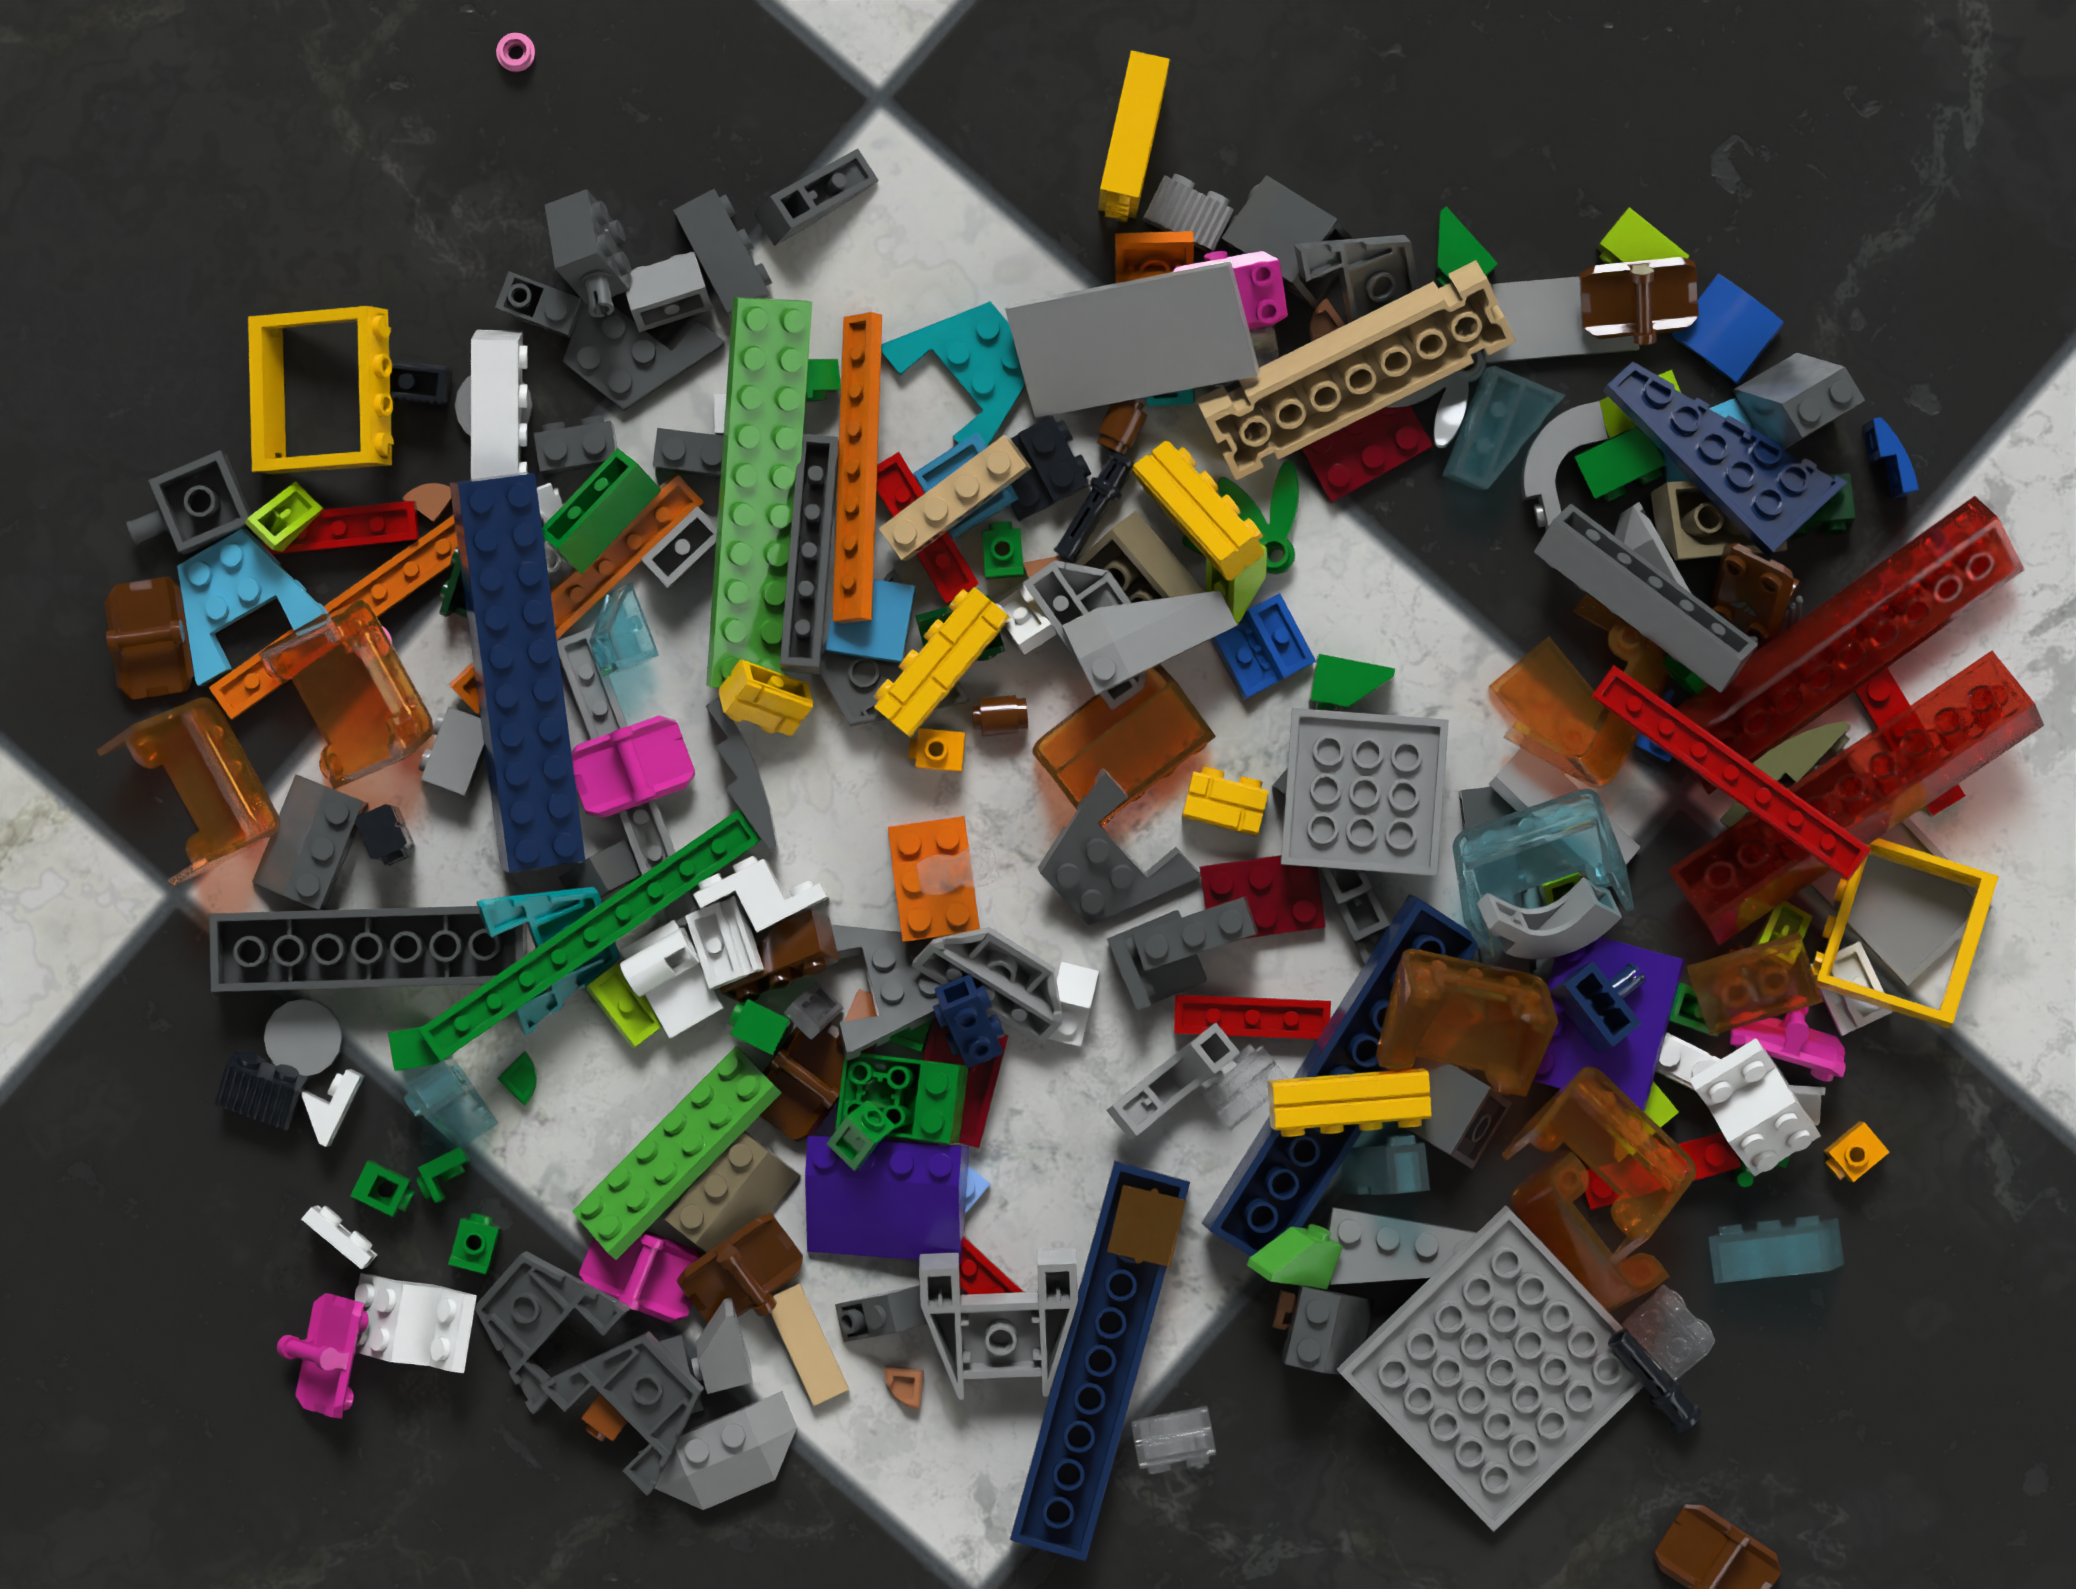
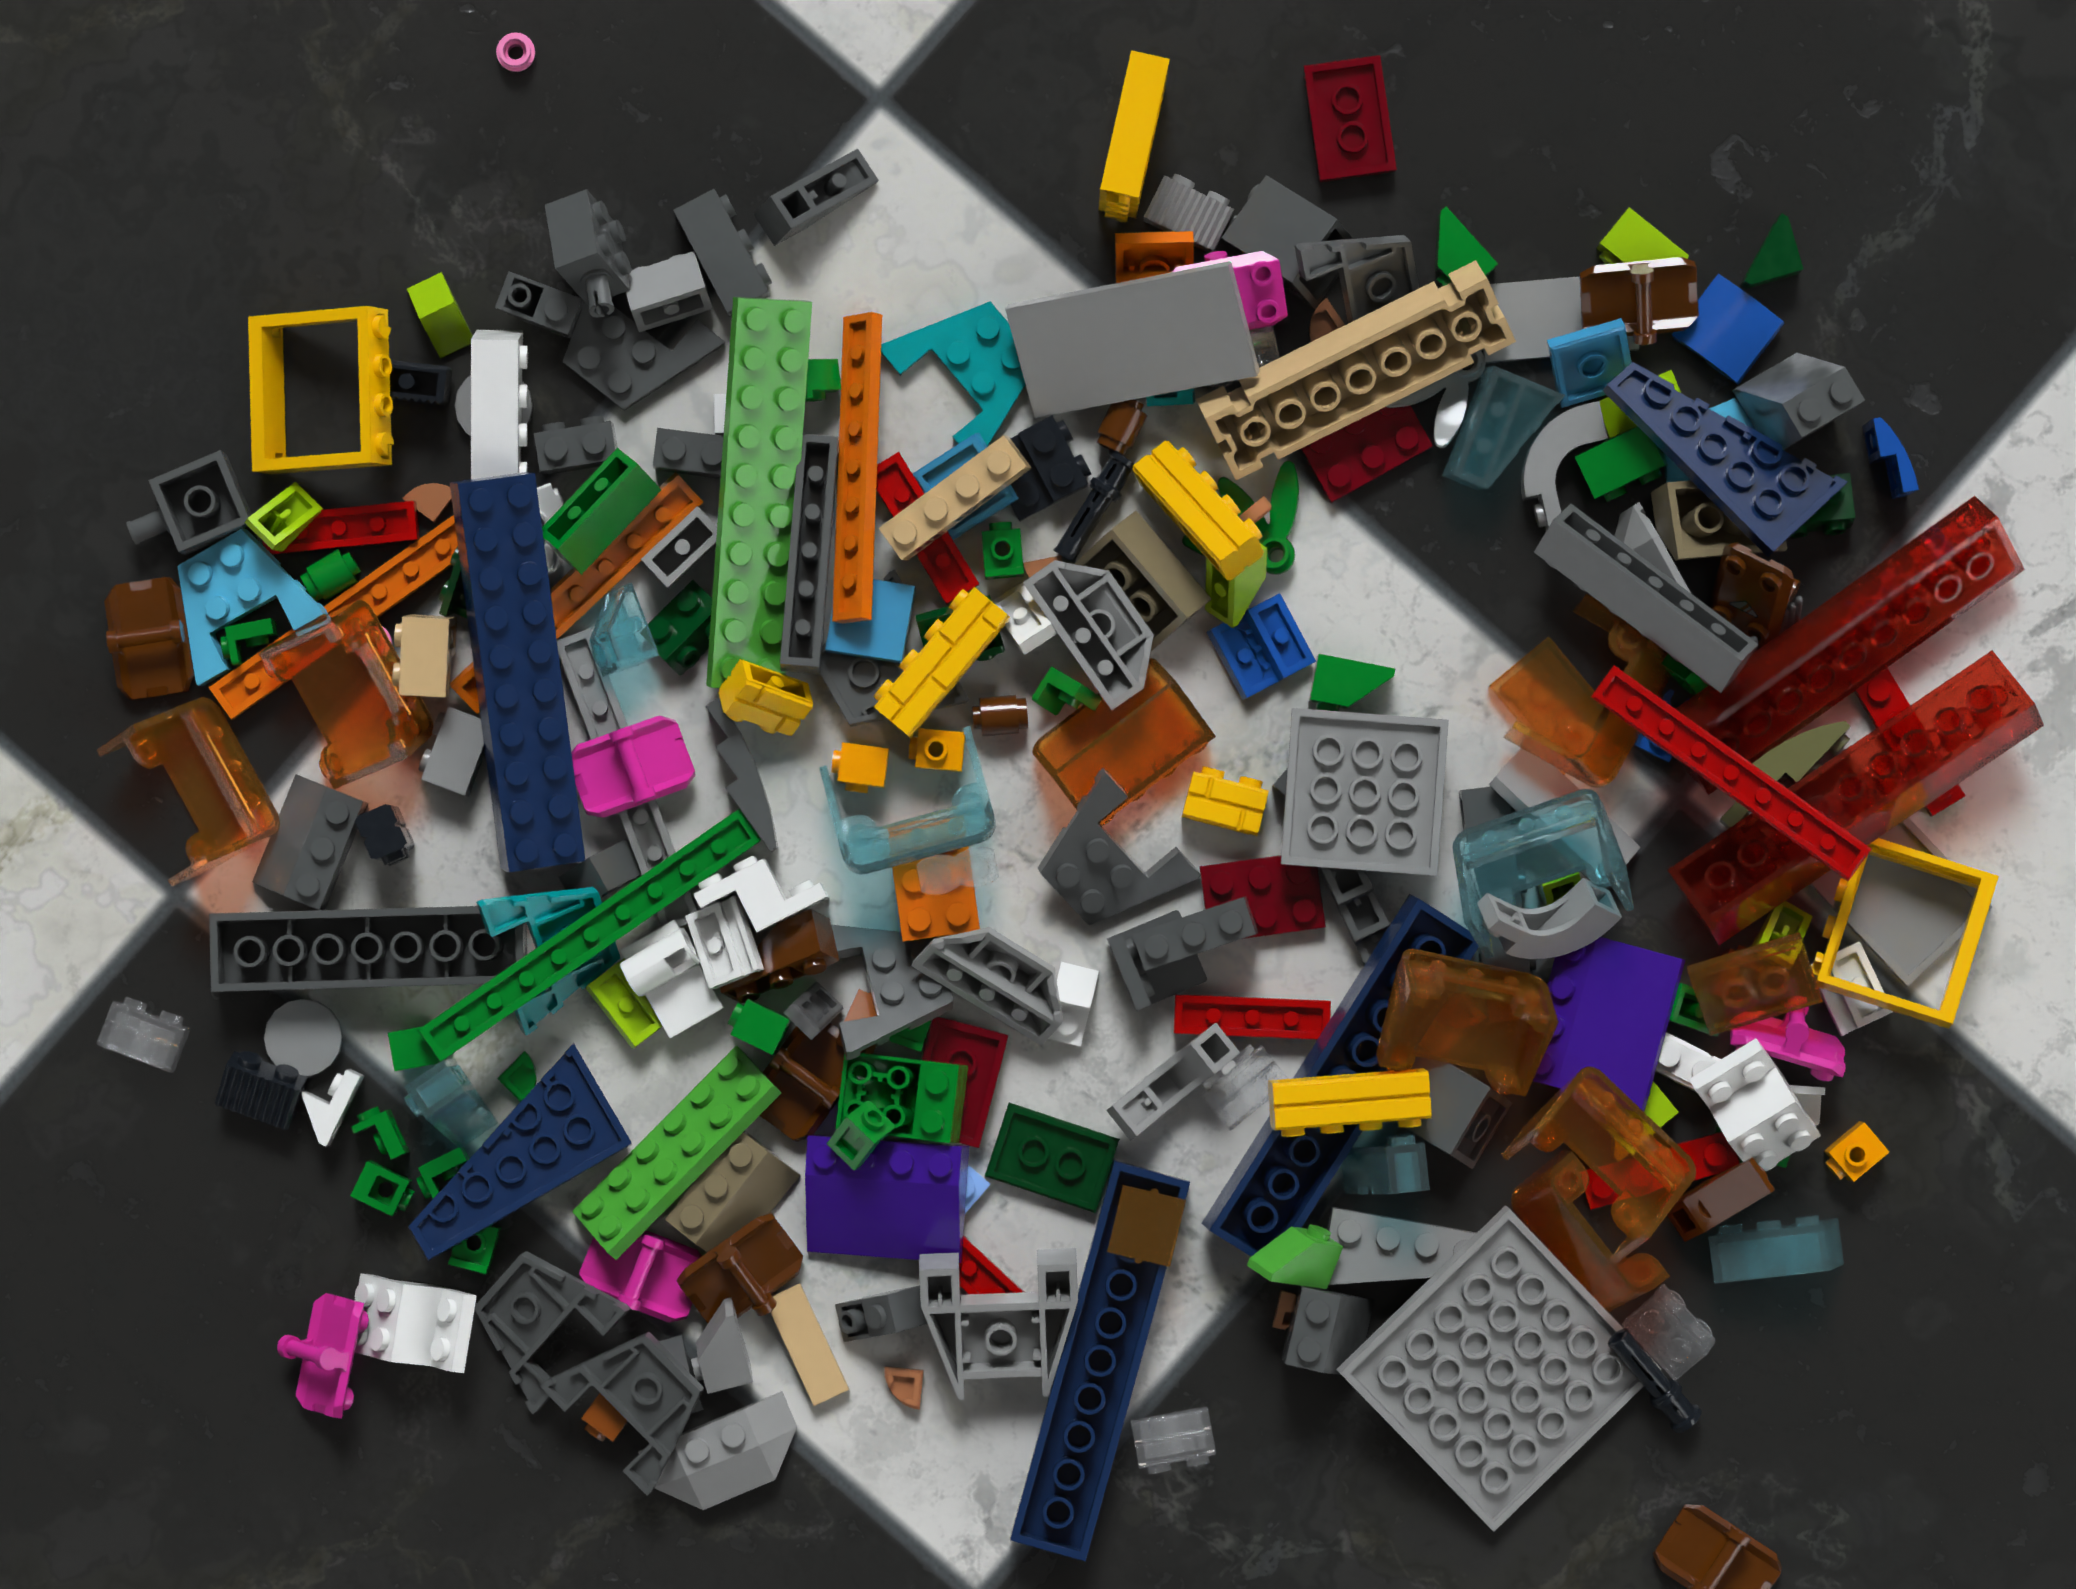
(144, 1035): none -> clear brick
(253, 633): none -> green bracket
(330, 575): none -> green brick
(350, 1244): white plate -> none
(389, 1137): none -> green bracket
(425, 655): none -> tan brick
(440, 315): none -> lime slope
(539, 1146): none -> dark blue wing
(683, 628): none -> dark green bracket
(860, 766): none -> light orange brick
(875, 848): none -> clear light blue windscreen
(965, 1012): dark blue brick -> none
(1052, 1157): none -> dark green tile
(1060, 689): none -> green bracket
(1137, 636): light grey wedge -> none
(1257, 510): none -> nougat tile
(1349, 118): none -> dark red plate
(1588, 360): none -> dark azure tile
(1598, 1004): dark blue brick -> none
(1719, 1198): none -> reddish brown slope
(1776, 257): none -> dark green slope

